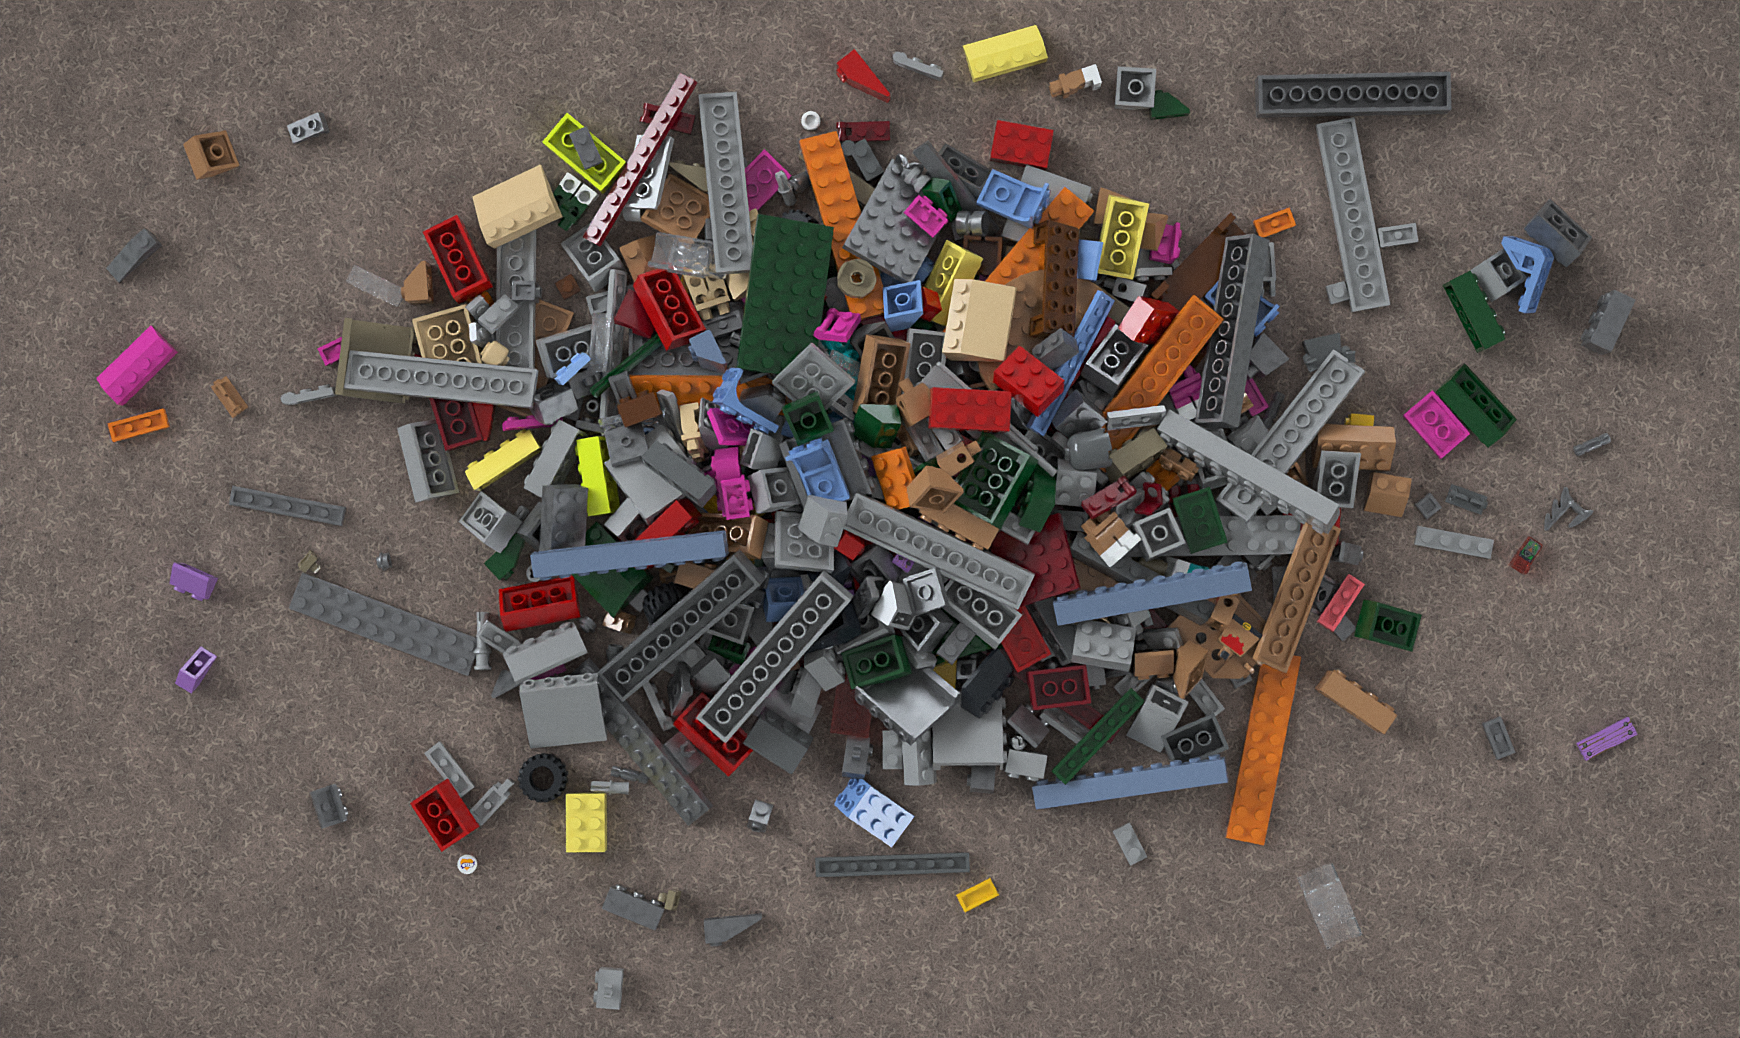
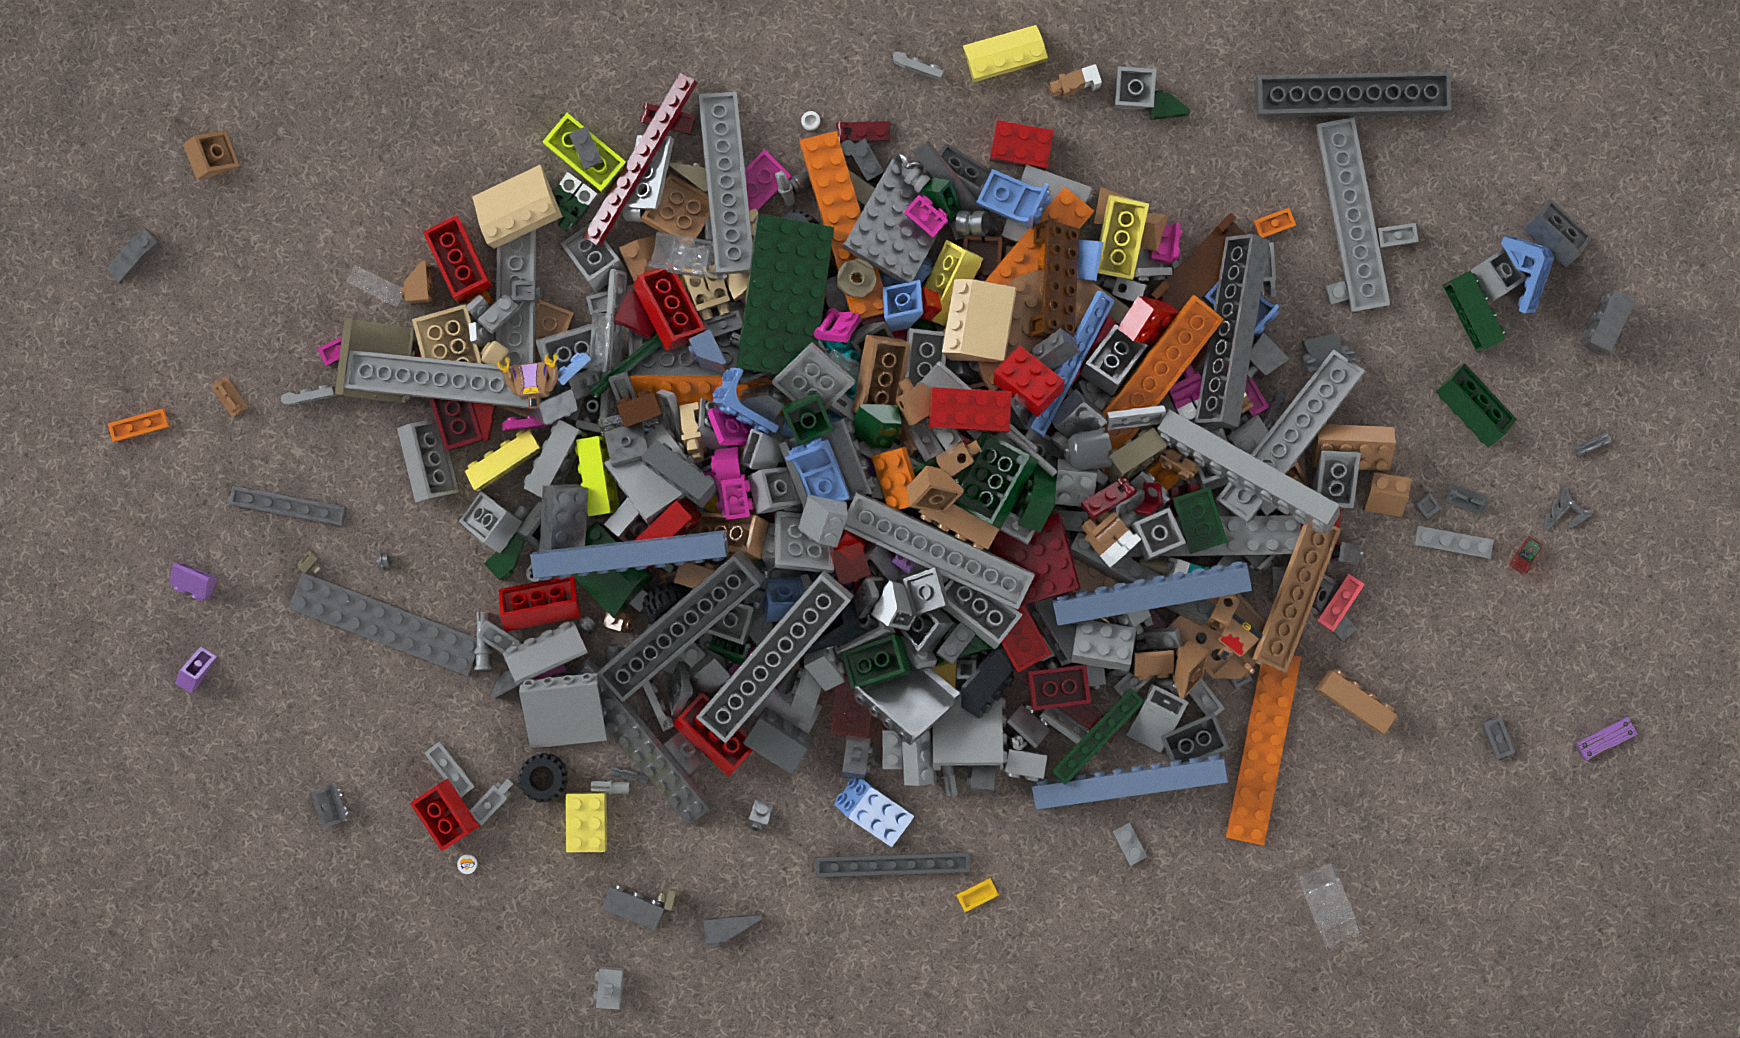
(136, 366): dark pink slope -> none
(308, 127): flat silver plate -> none
(531, 380): none -> torso
(568, 286): reddish brown plate -> none
(850, 563): none -> clear red piece
(860, 76): red slope -> none
(949, 780): none -> light grey axle
(1359, 419): yellow brick -> none
(1387, 625): dark green slope -> none
(1436, 424): dark pink plate -> none

